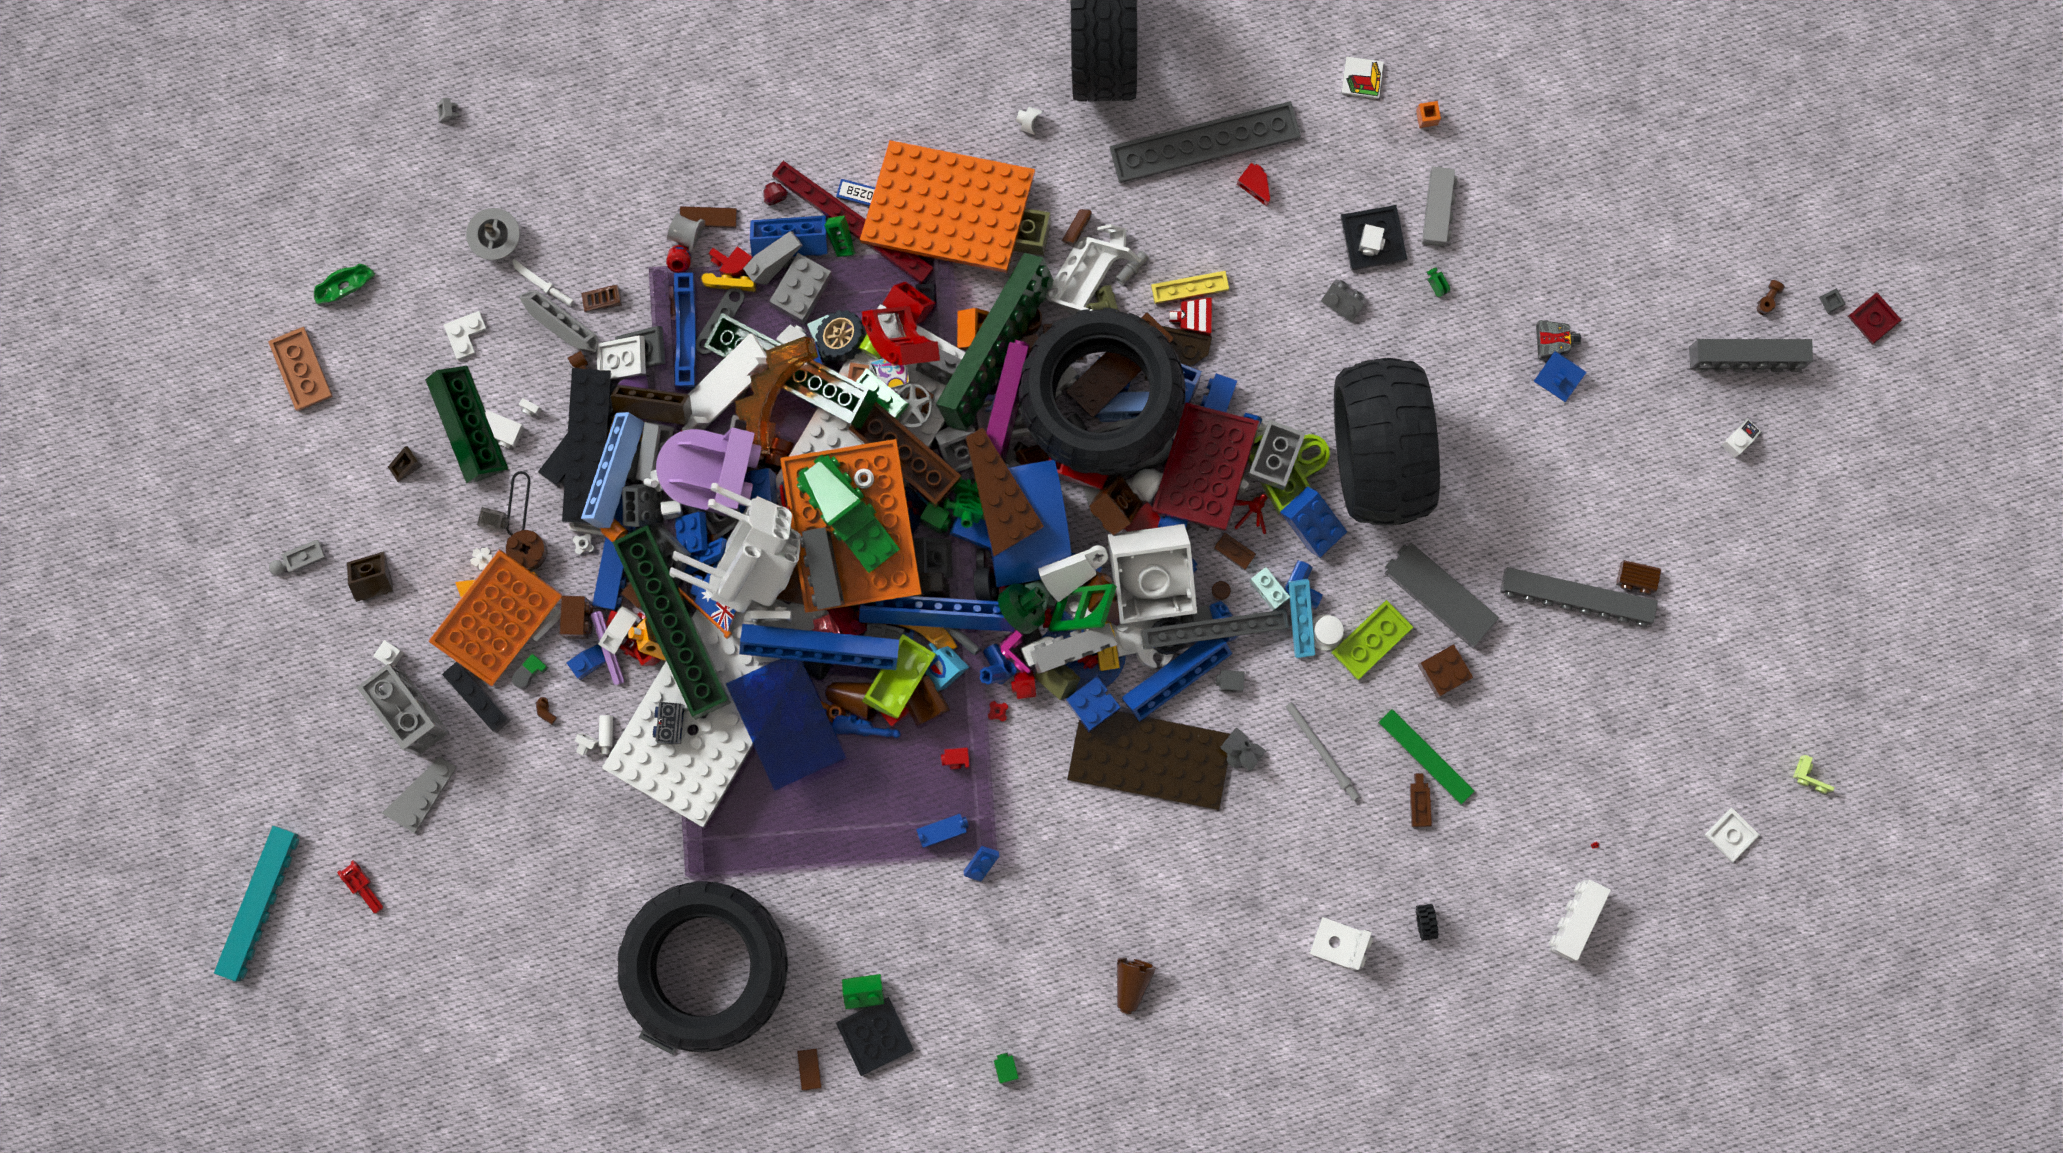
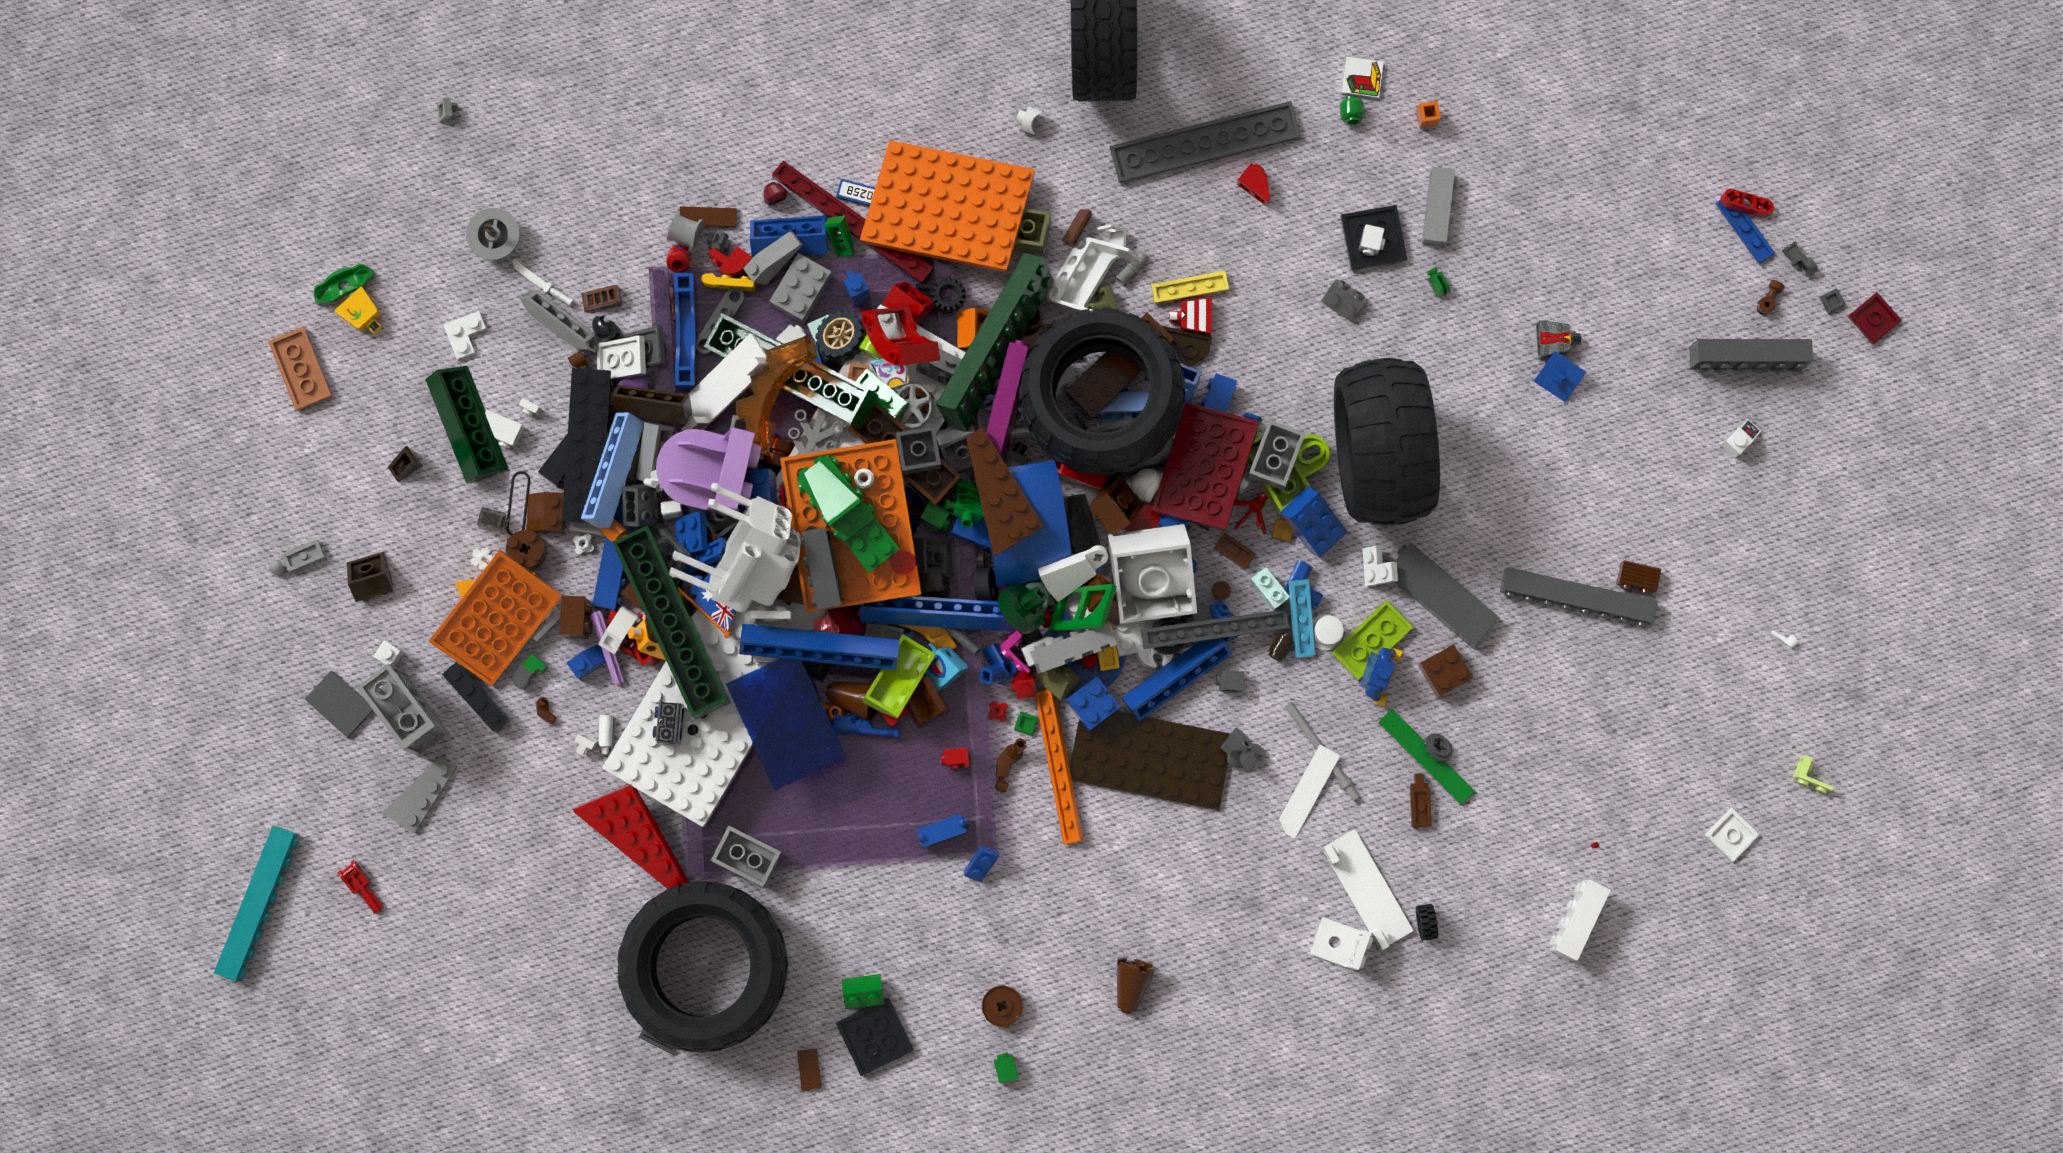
(339, 704): none -> dark grey tile
(360, 311): none -> yellow torso
(545, 513): none -> reddish brown slope
(605, 330): none -> black hair
(632, 829): none -> red wing
(719, 241): none -> dark grey gear
(746, 856): none -> light grey brick
(814, 435): none -> light grey plant
(856, 289): none -> blue brick
(903, 562): none -> clear red piece
(918, 450): none -> dark grey brick
(948, 284): none -> black tyre
(1003, 1017): none -> reddish brown wheel
(1007, 758): none -> reddish brown arm
(1026, 723): none -> green tile
(1032, 455): reddish brown tile -> none
(1059, 767): none -> orange plate
(1081, 524): none -> dark grey wing
(1281, 646): none -> dark brown brick
(1282, 530): none -> pearl gold tile
(1308, 790): none -> white sticker
(1352, 110): none -> green head
(1367, 889): none -> white bracket
(1375, 570): none -> white plate
(1378, 673): none -> blue torso
(1442, 744): none -> dark grey gear
(1739, 205): none -> red beam
(1747, 233): none -> blue tile
(1789, 642): none -> white hand
(1796, 256): none -> dark grey connector

